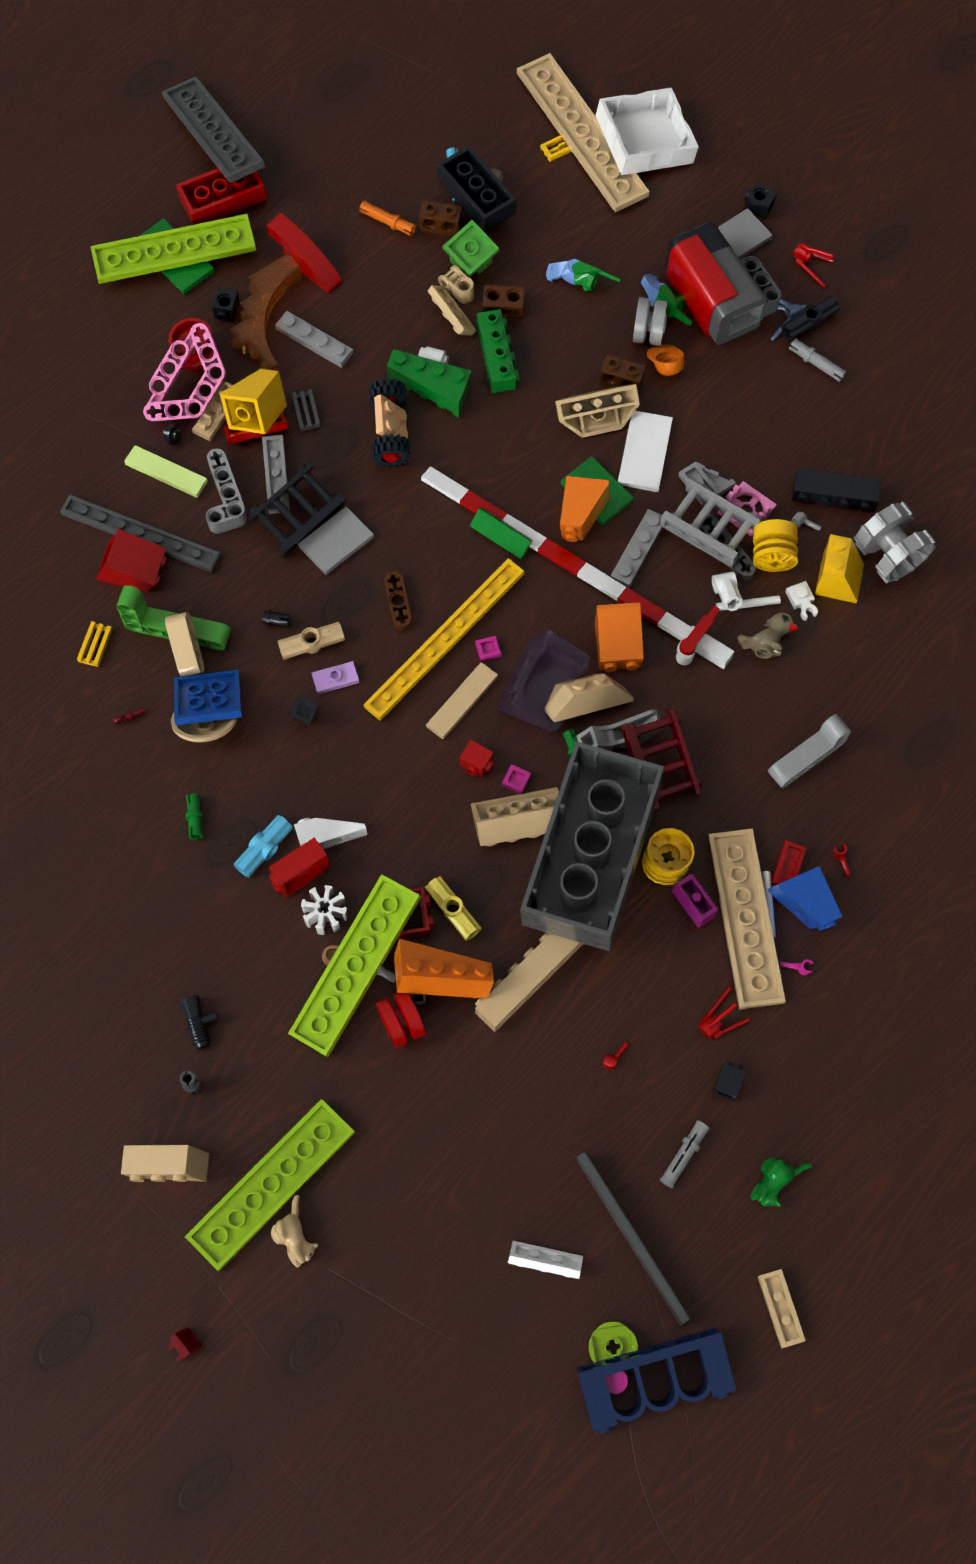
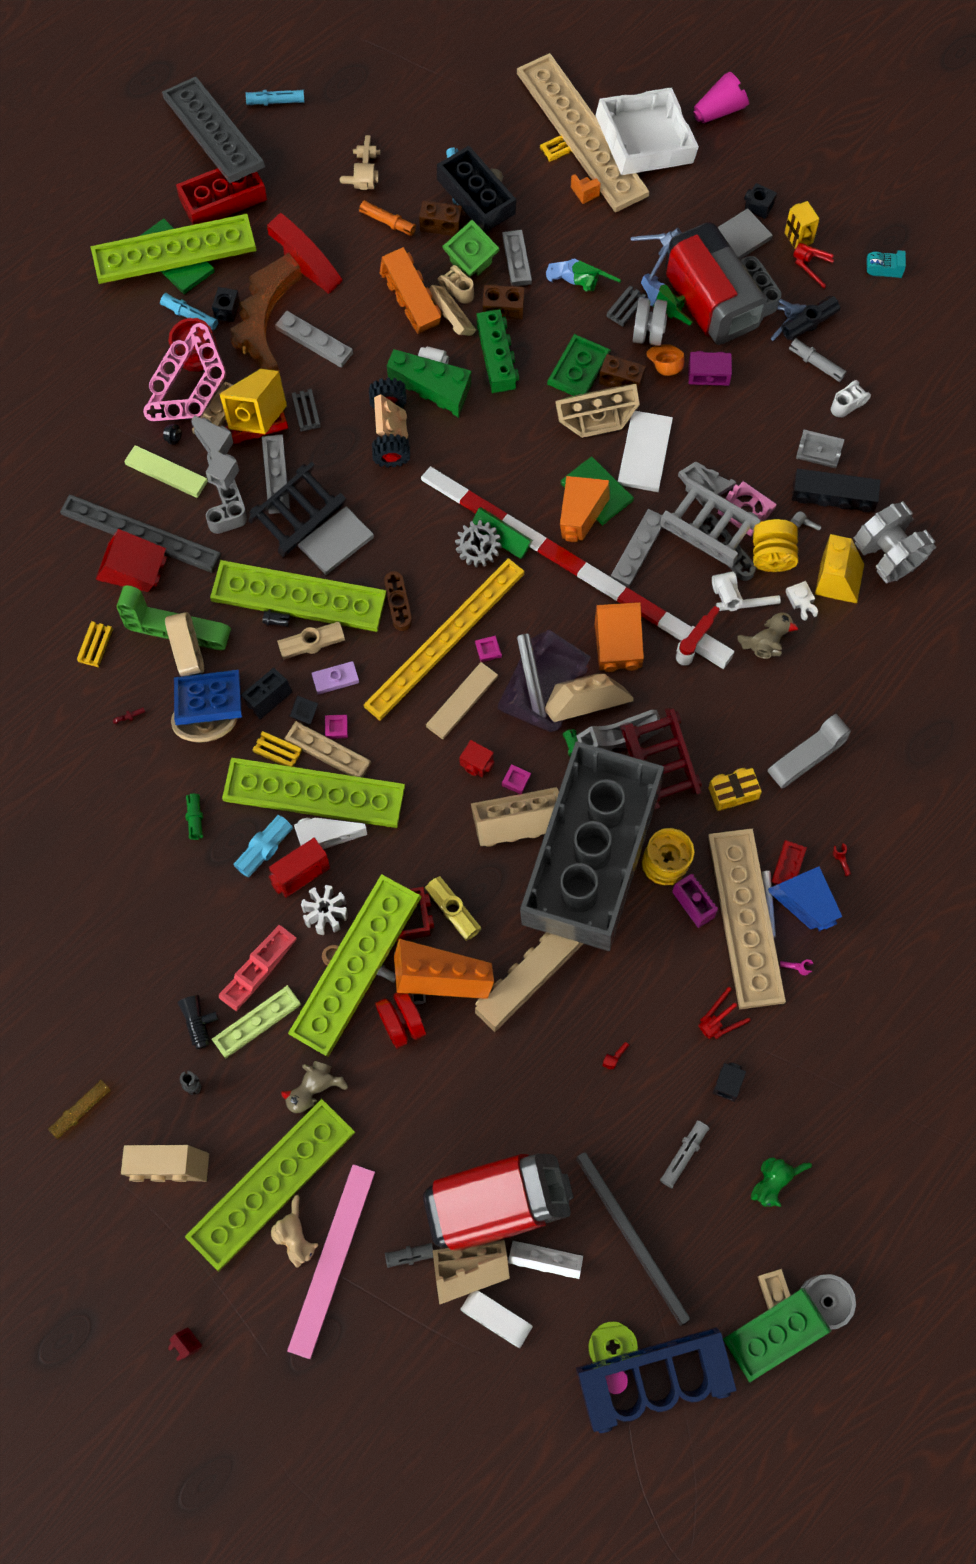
(82, 1106): none -> clear yellow pin
(181, 307): none -> medium azure pin
(217, 442): none -> light grey arch
(256, 1021): none -> yellowish green tile
(257, 968): none -> coral slope
(261, 742): none -> yellow tile
(267, 693): none -> black hinge
(274, 97): none -> medium azure pin
(298, 595): none -> lime plate
(314, 792): none -> lime plate
(314, 1081): none -> dark tan animal
(327, 750): none -> tan tile
(331, 1262): none -> bright pink tile
(336, 726): none -> dark pink tile
(364, 173): none -> tan piece
(409, 1255): none -> dark grey pin
(410, 290): none -> orange wedge
(469, 1269): none -> tan wedge
(470, 545): none -> light grey gear
(496, 1318): none -> white beam
(497, 1201): none -> piece
(516, 258): none -> light grey plate
(531, 674): none -> light grey axle
(578, 366): none -> green tile
(585, 189): none -> orange panel
(634, 294): none -> dark grey tile
(665, 239): none -> sand blue plant
(709, 368): none -> magenta brick
(721, 99): none -> dark pink cone
(734, 788): none -> yellow brick
(777, 1334): none -> green tile
(801, 224): none -> yellow brick
(820, 448): none -> light grey hinge
(841, 1298): none -> light grey wheel
(851, 397): none -> white piece
(886, 264): none -> teal leg

